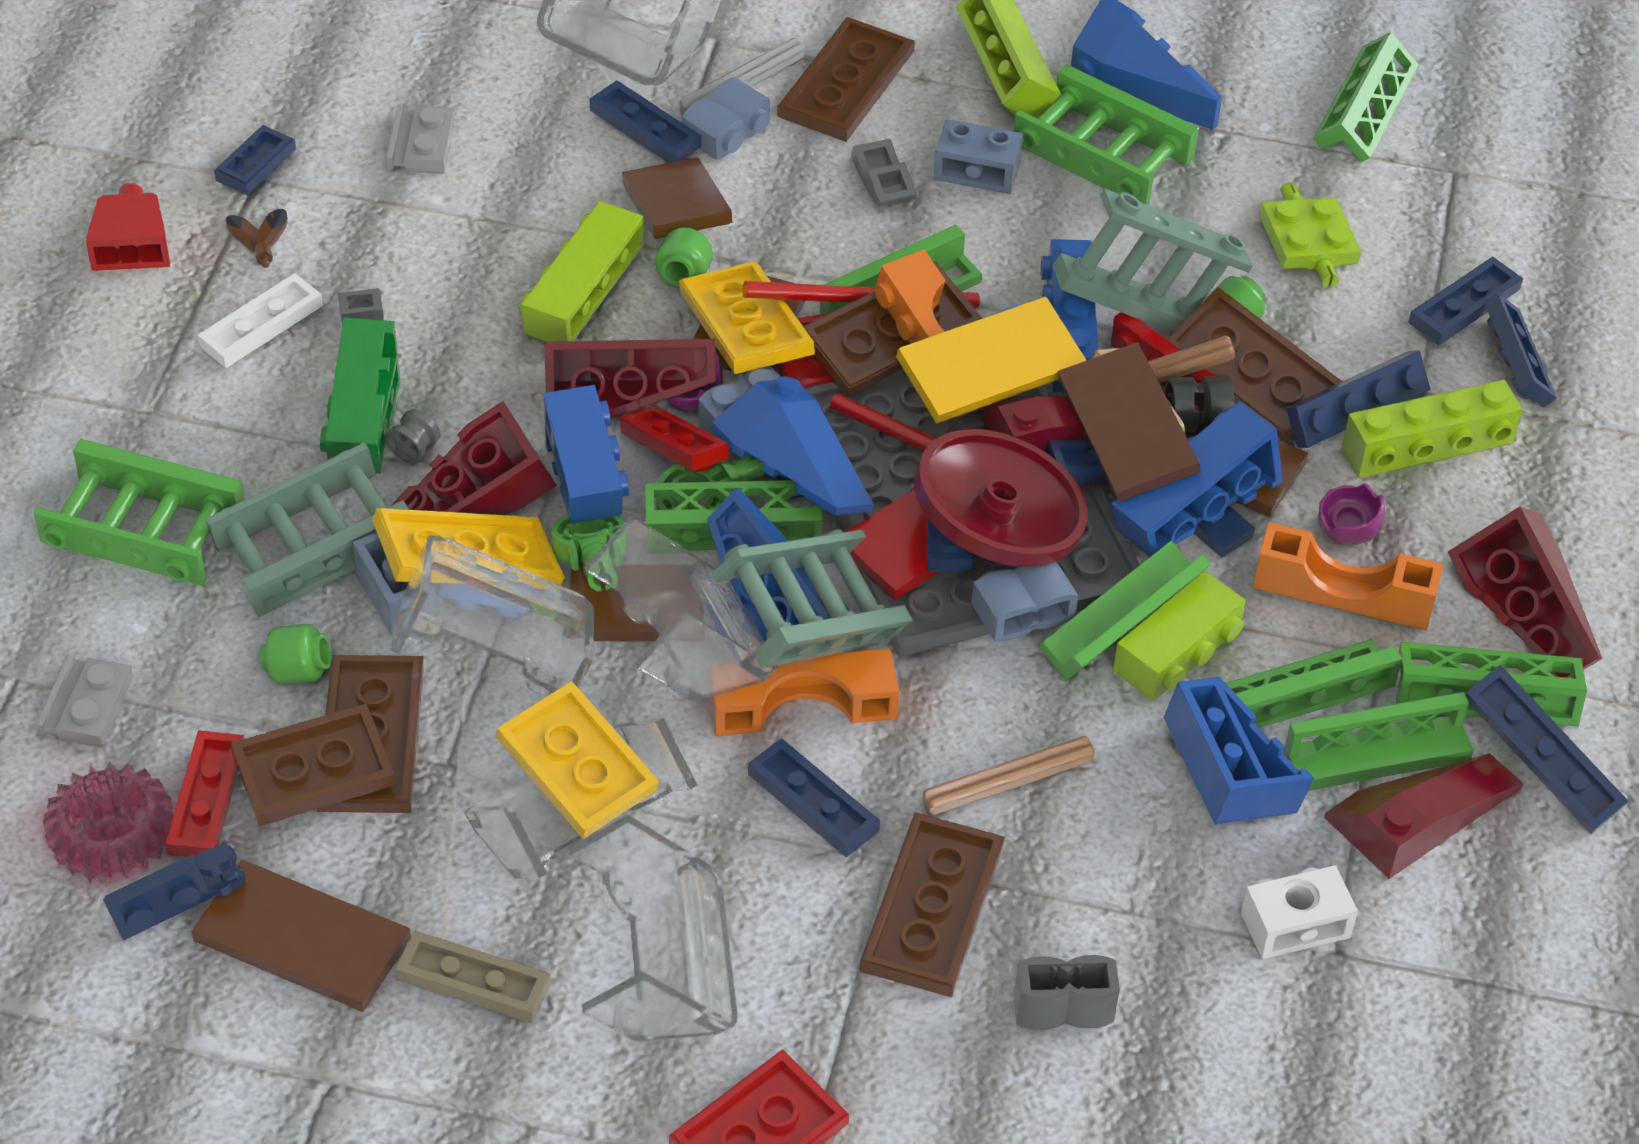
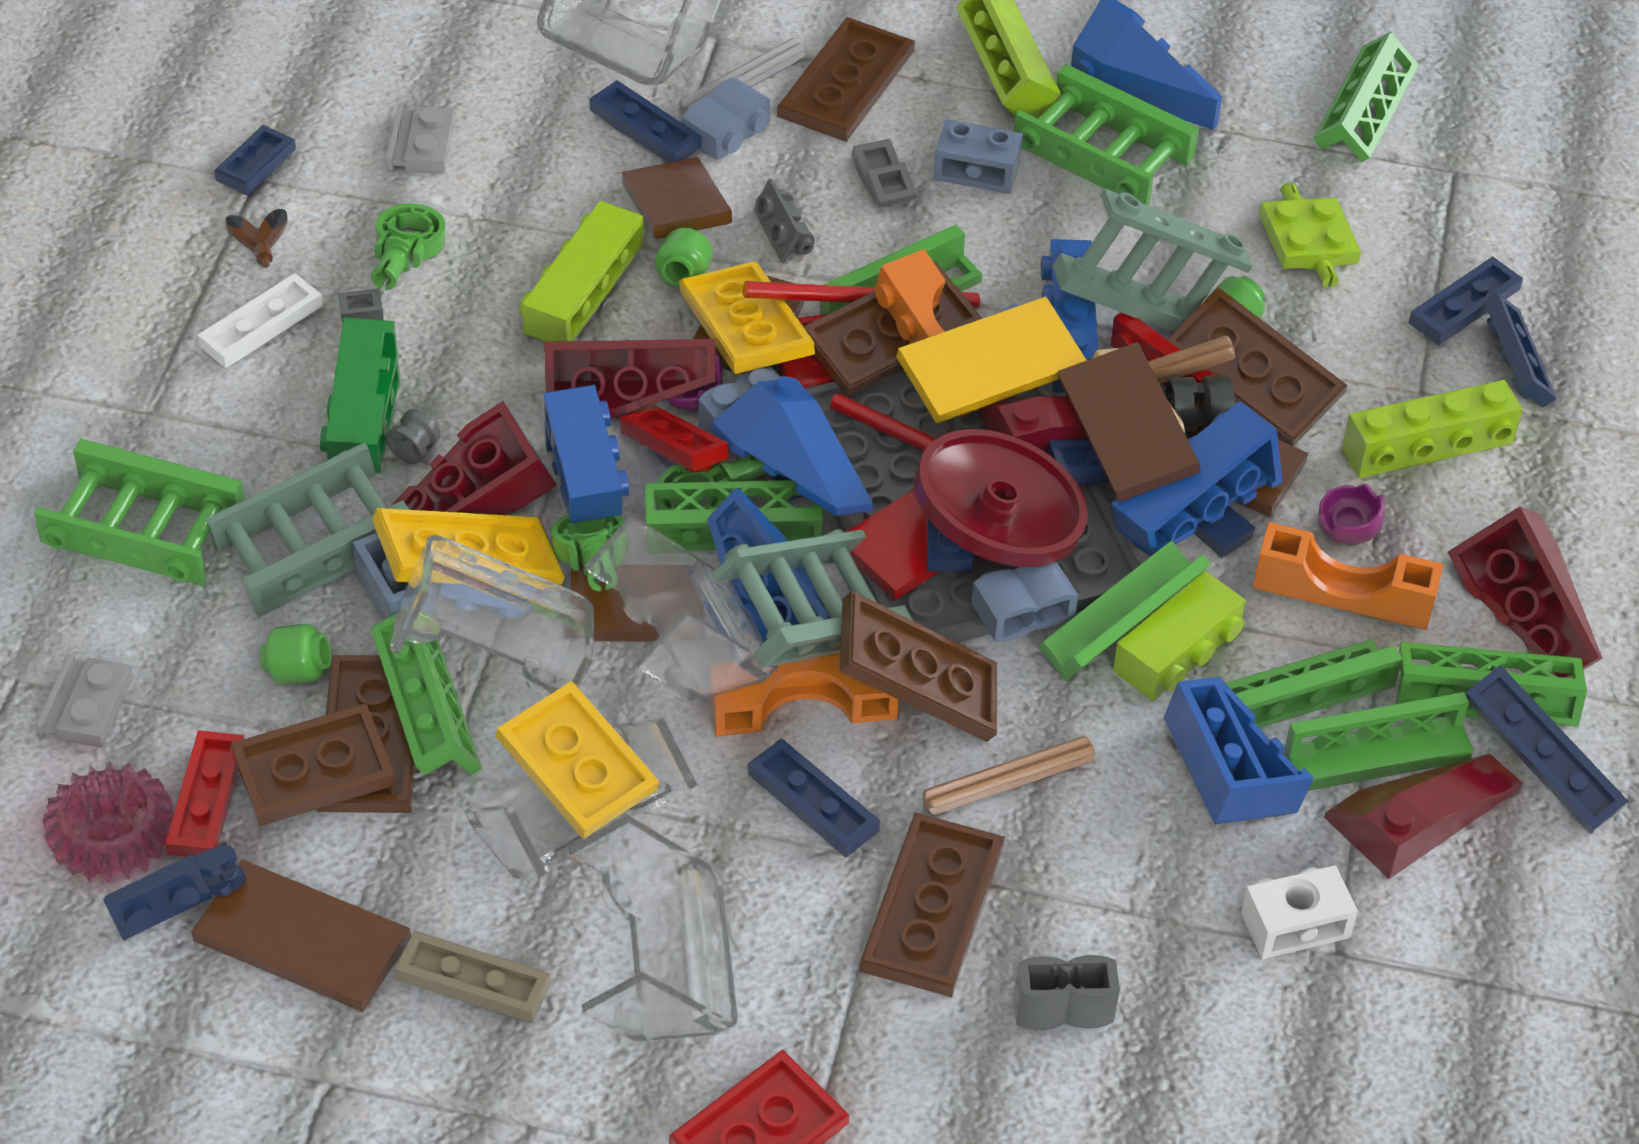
(127, 231): red torso -> none
(399, 248): none -> bright green pin
(426, 702): none -> bright green fence
(781, 222): none -> dark grey hinge
(918, 666): none -> reddish brown tile
(1382, 385): dark blue plate -> none

